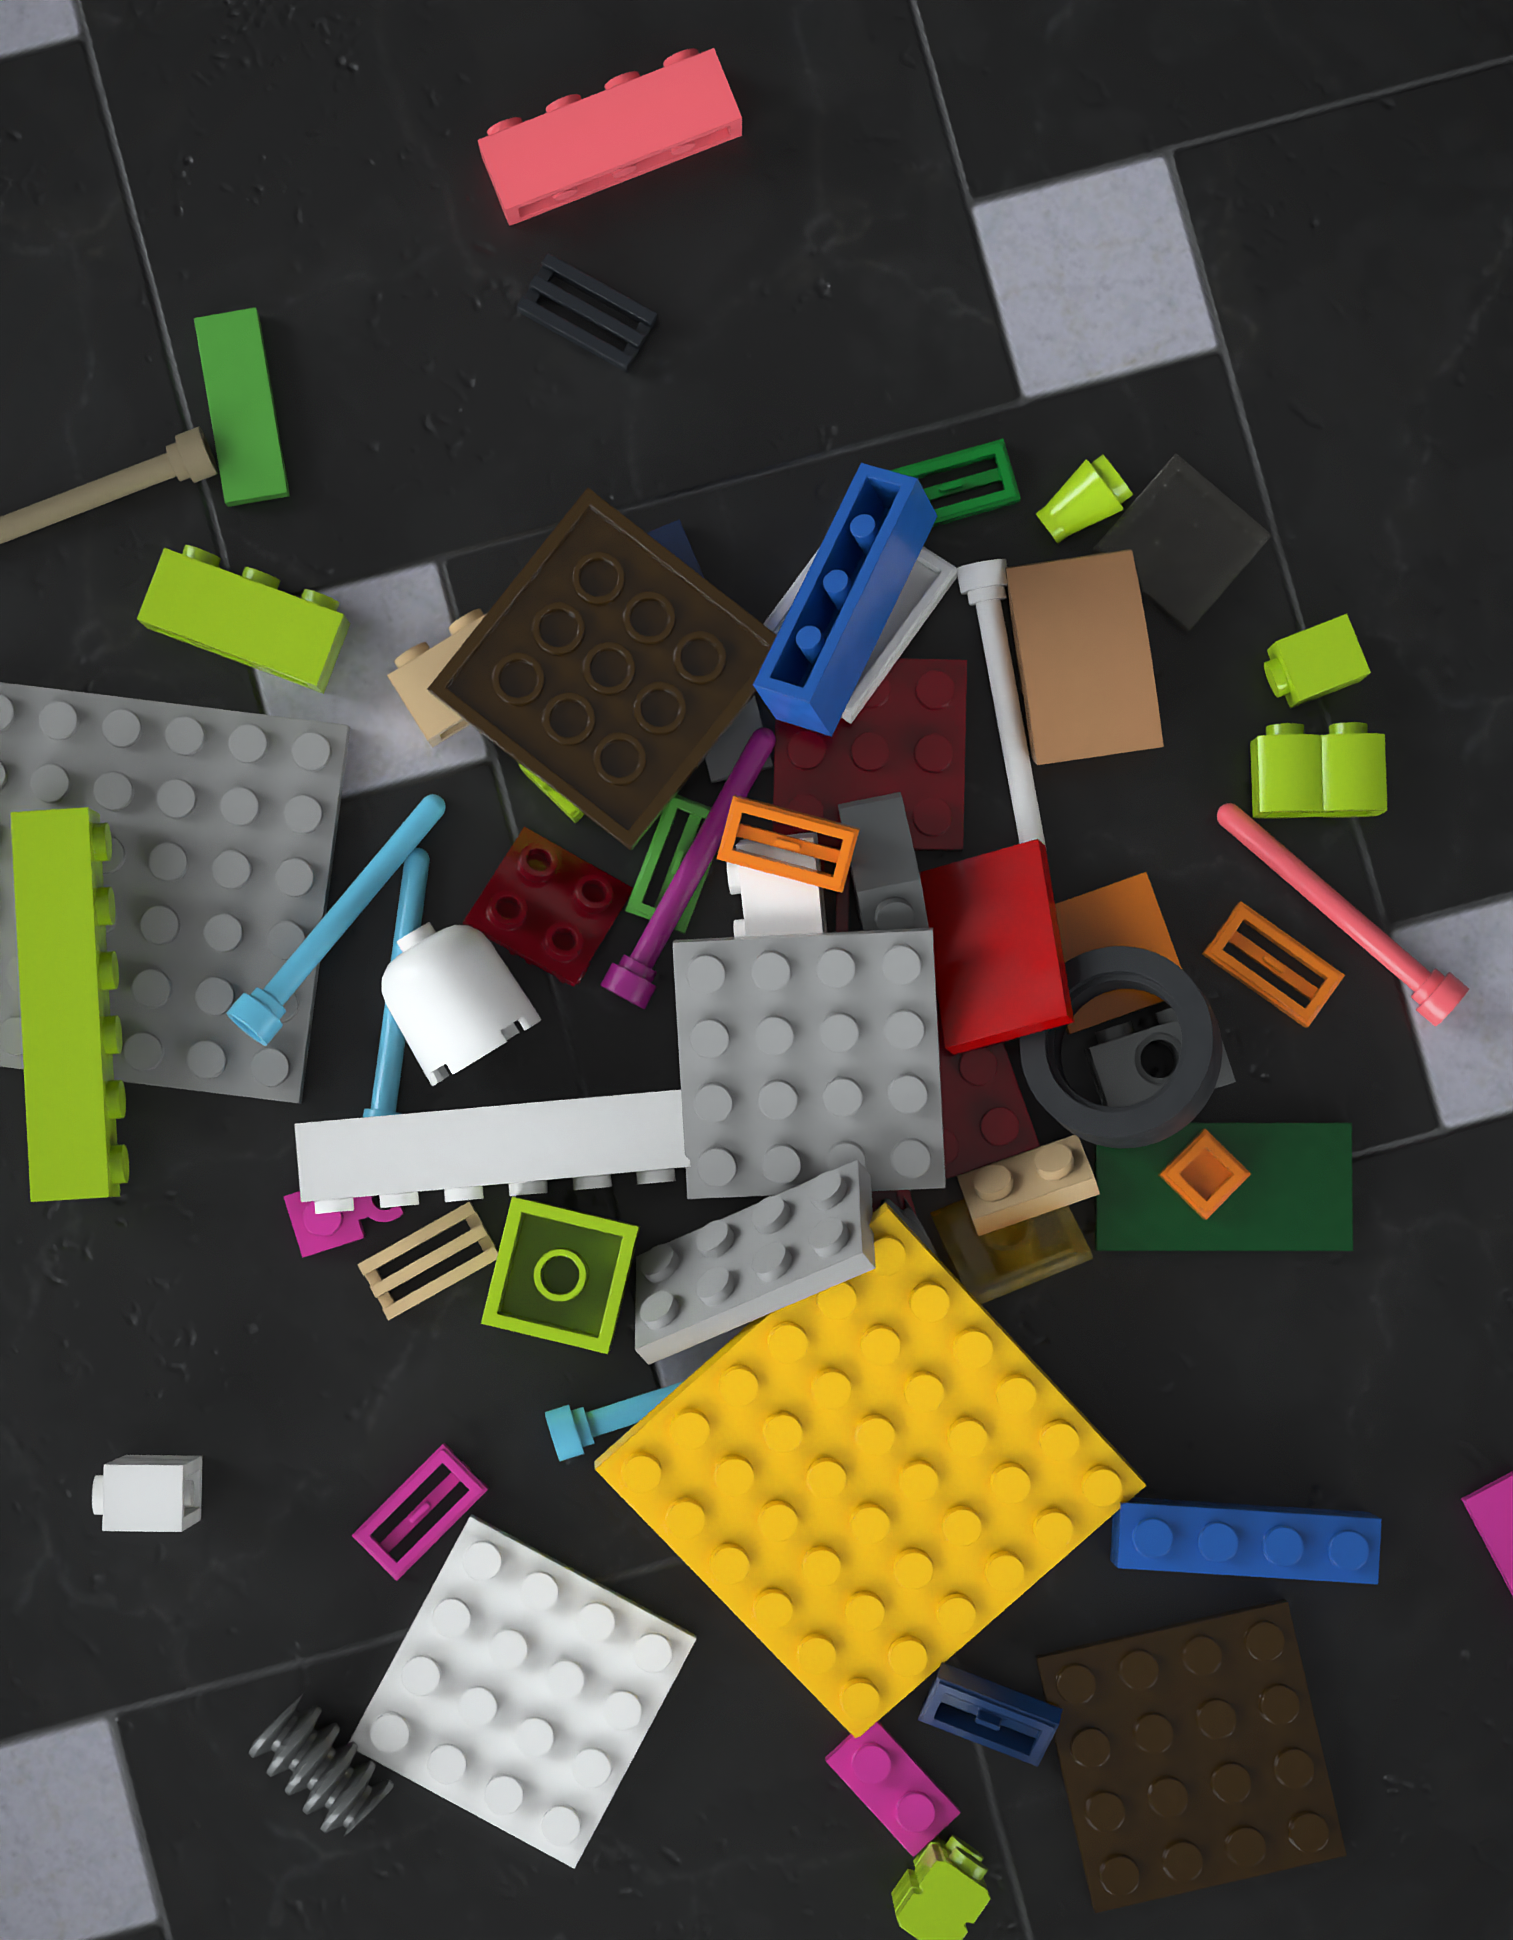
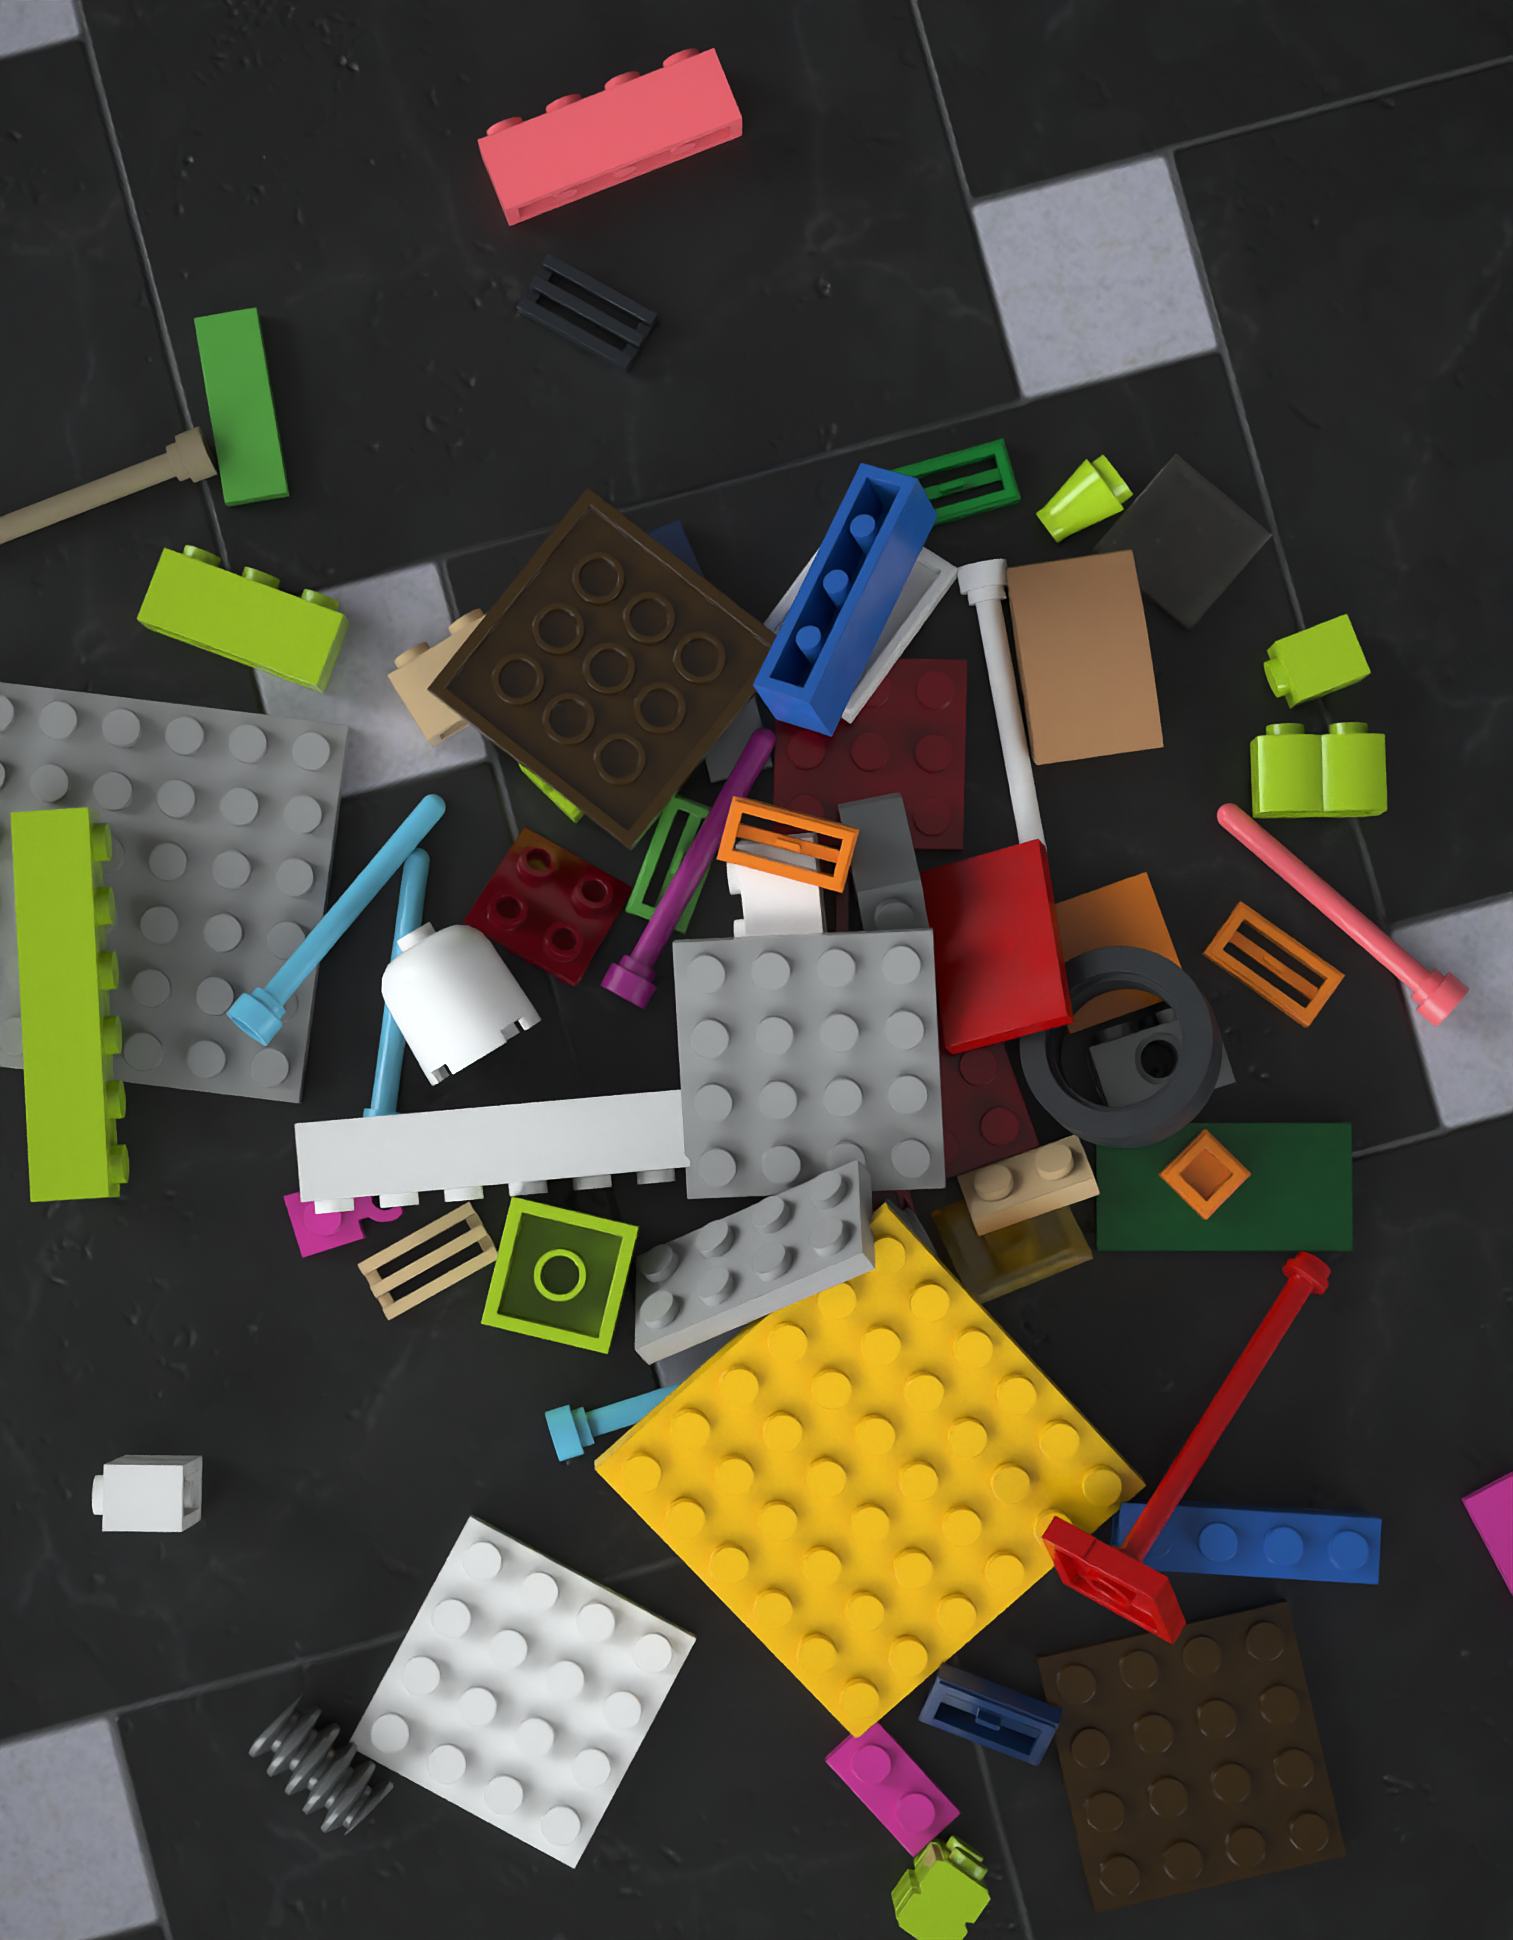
(459, 1472): dark pink tile -> none
(1117, 1574): none -> red tile

